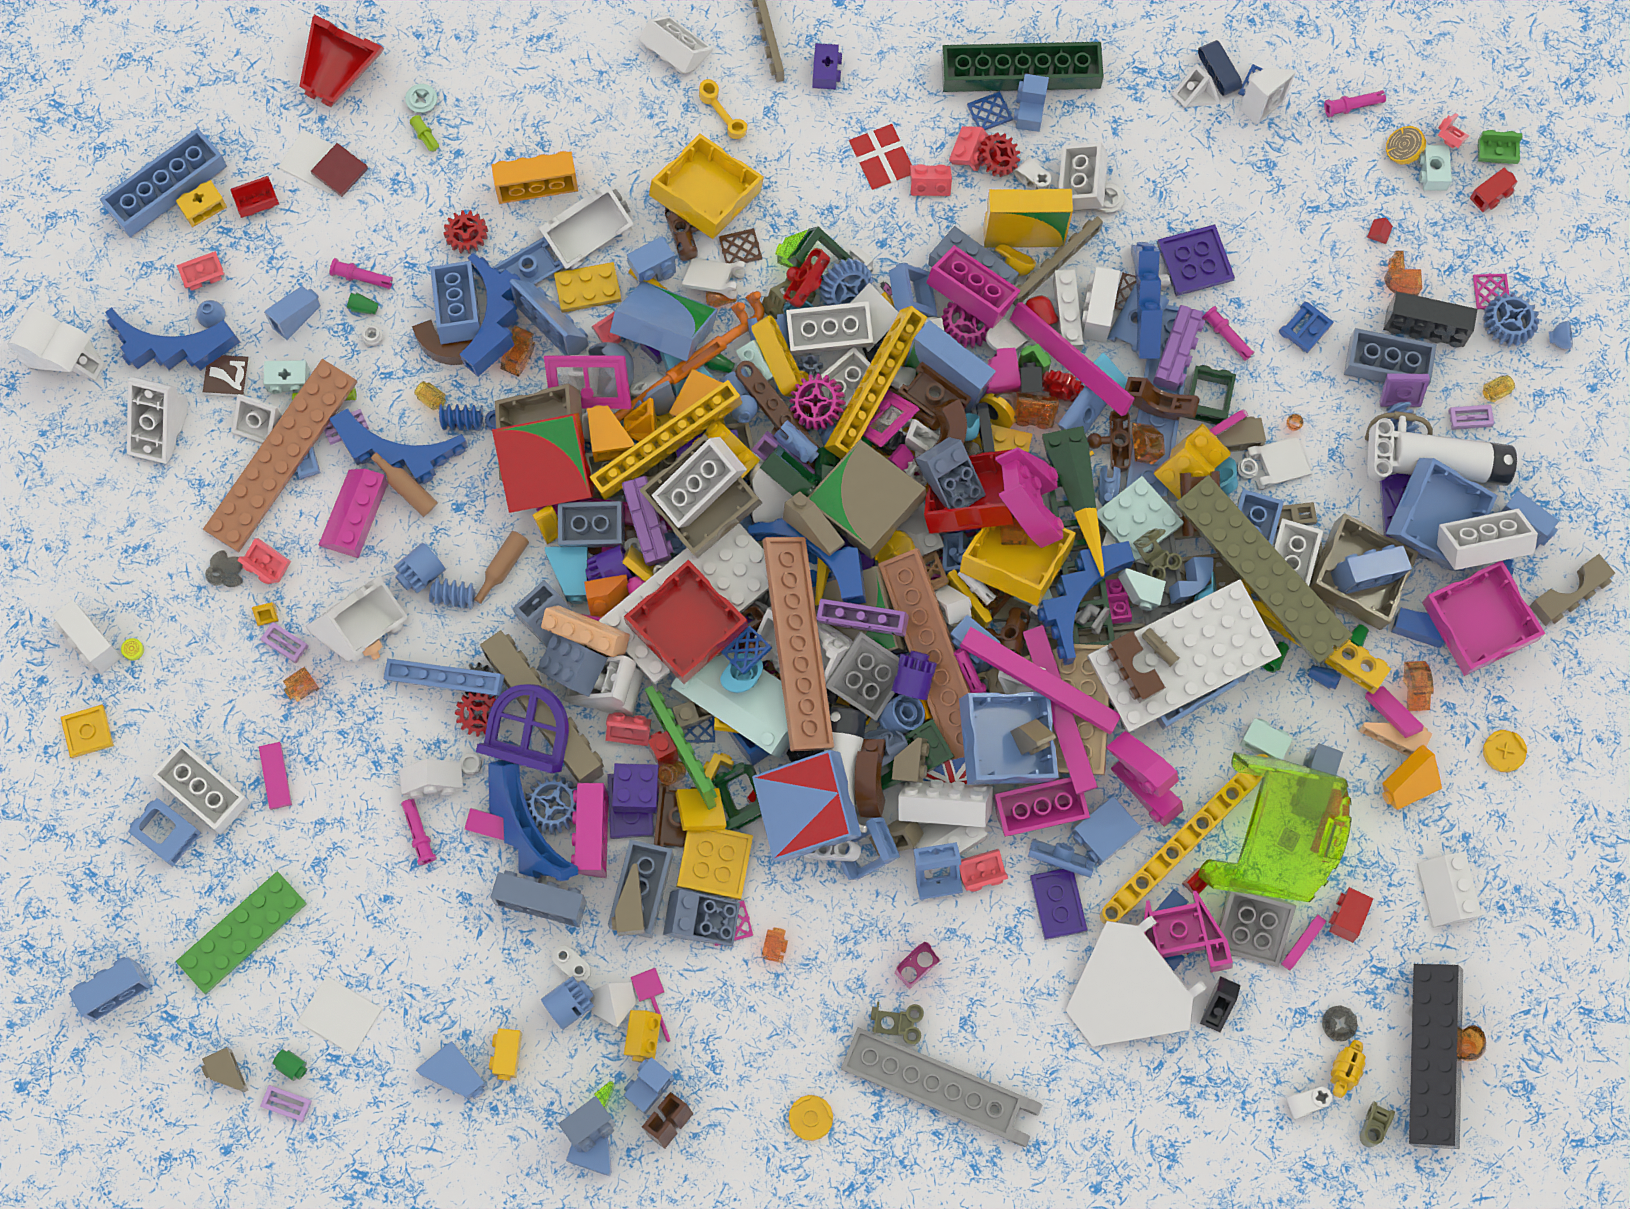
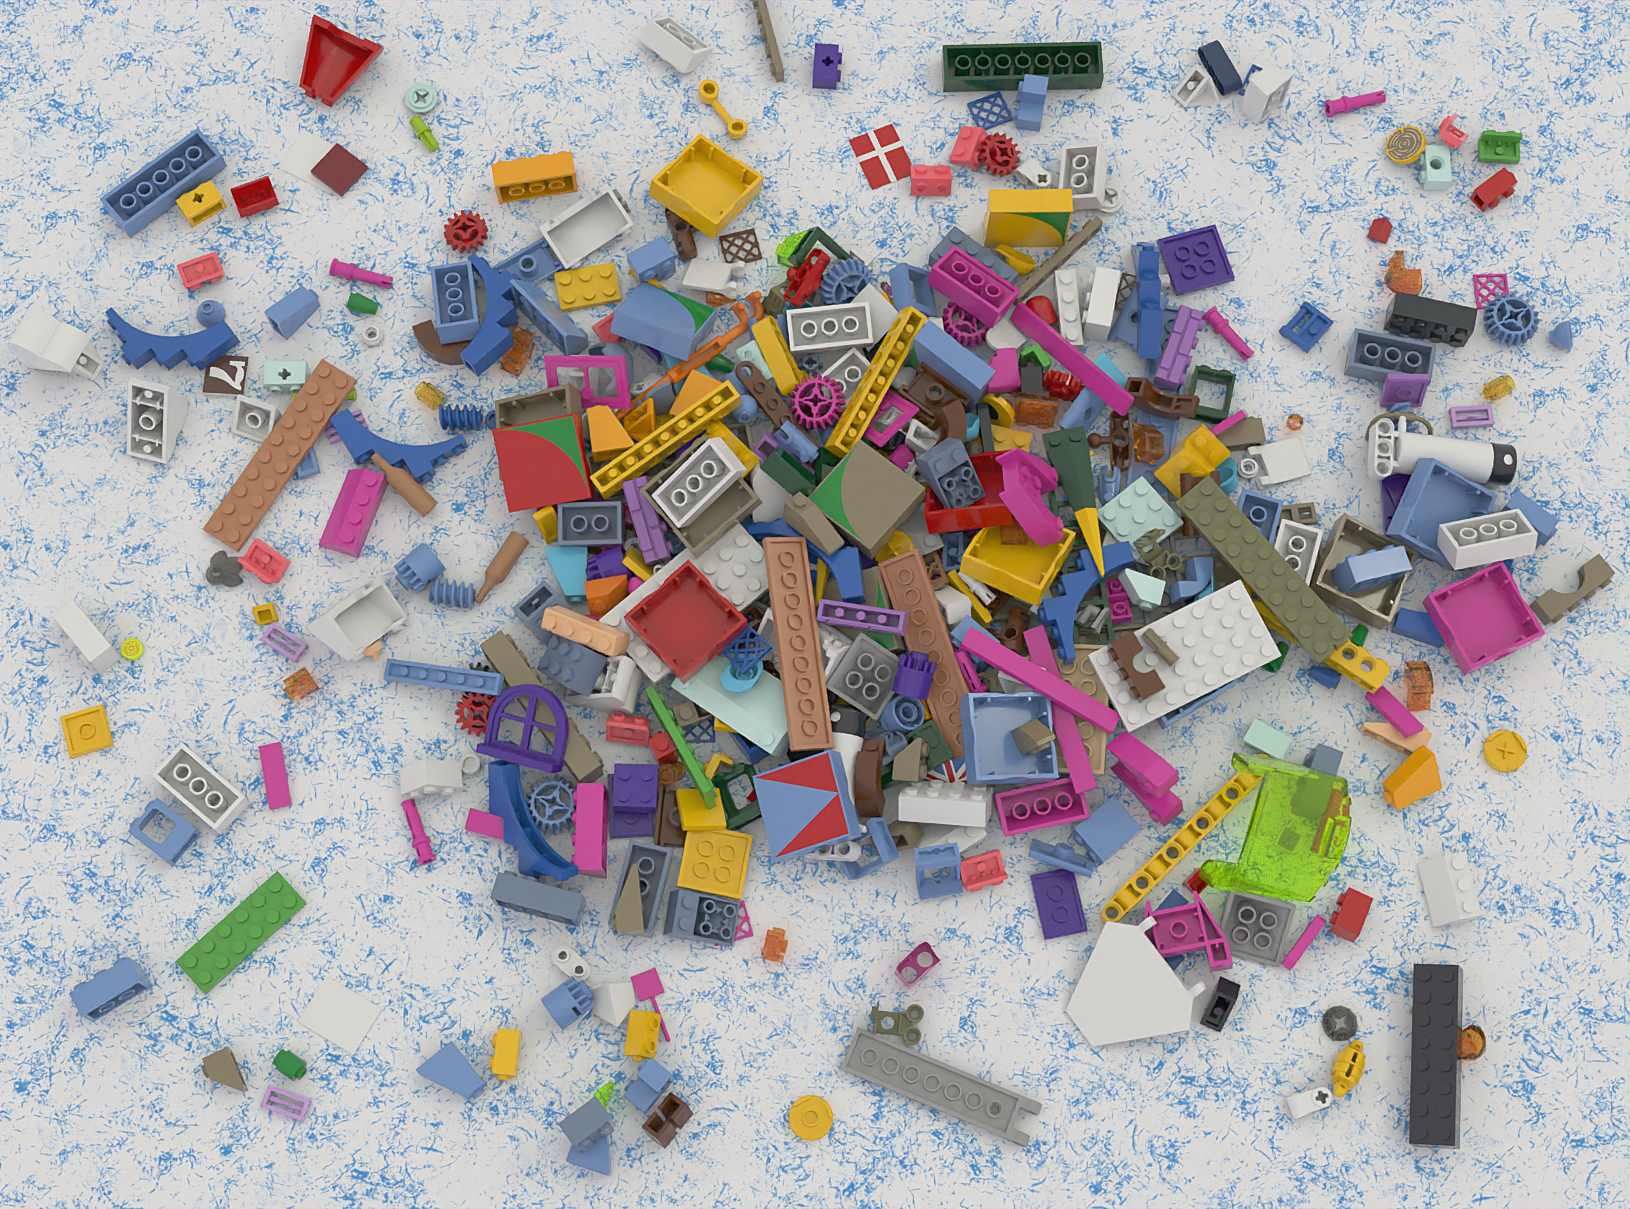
(1378, 1121): olive piece -> none

